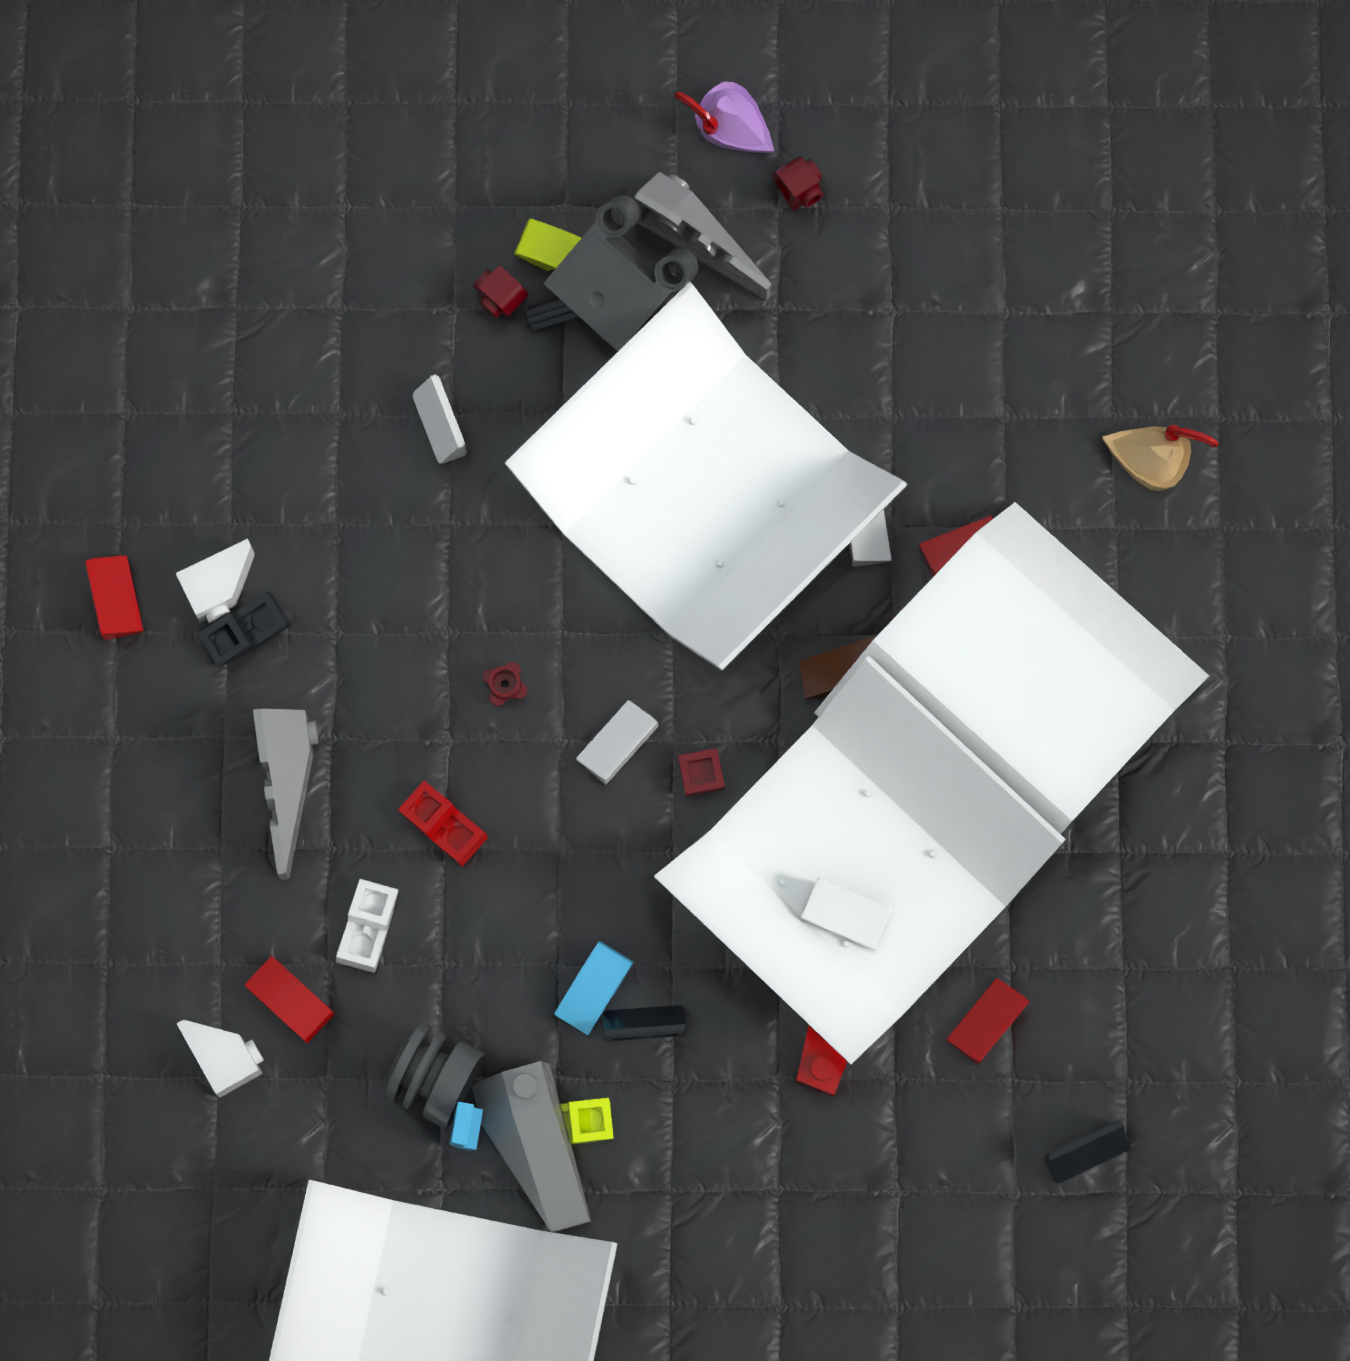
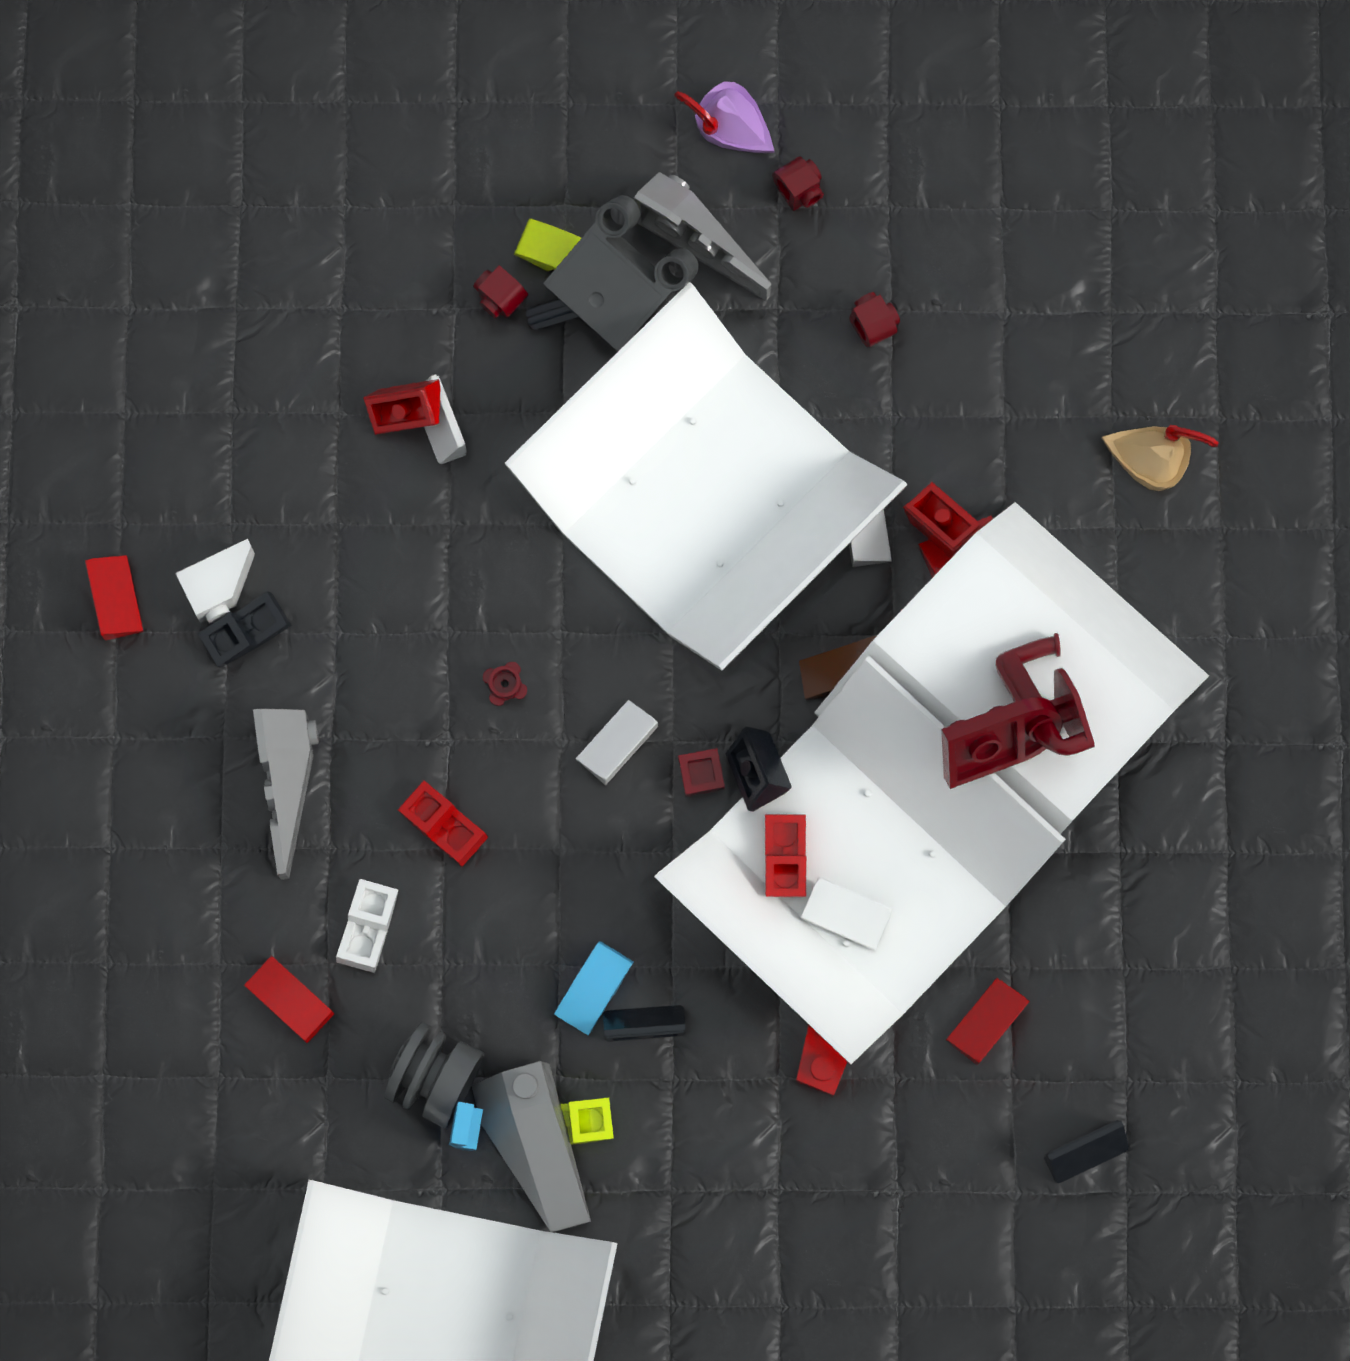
(222, 1056): white slope -> none
(404, 406): none -> red slope
(757, 768): none -> black slope
(785, 855): none -> red slope
(874, 319): none -> dark red plate
(941, 519): none -> red slope
(1019, 729): none -> dark red plate

